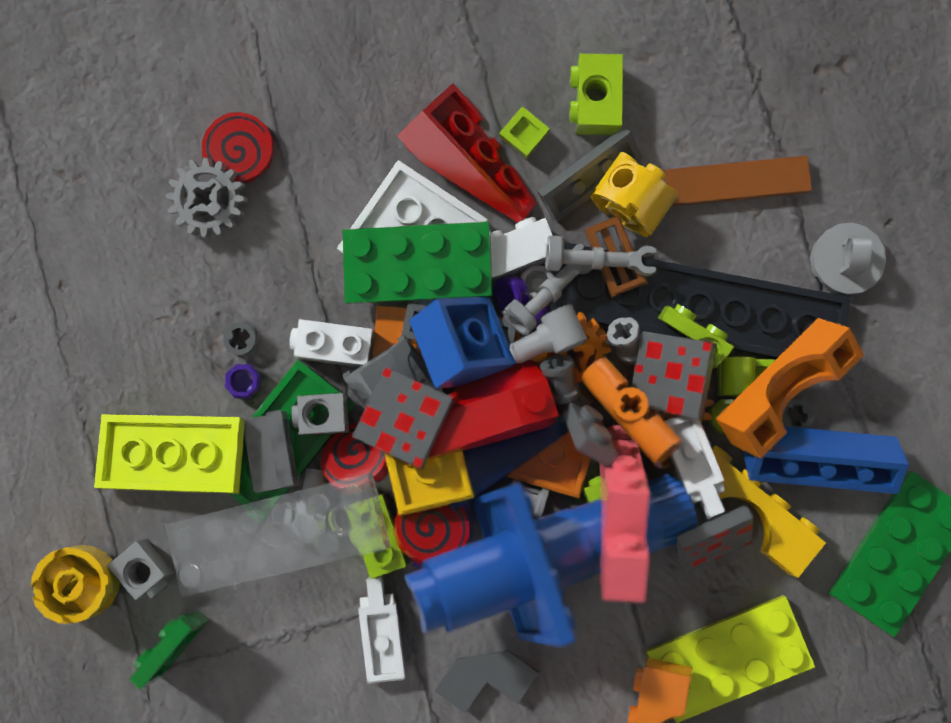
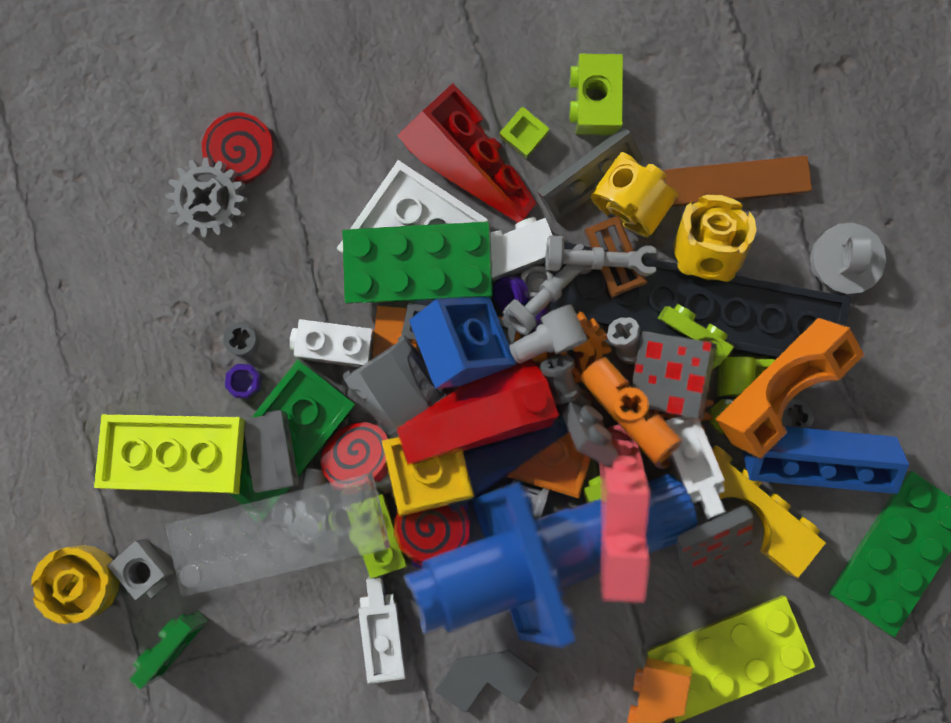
(337, 419): light grey brick -> none
(403, 418): dark grey tile -> none
(714, 238): none -> yellow brick

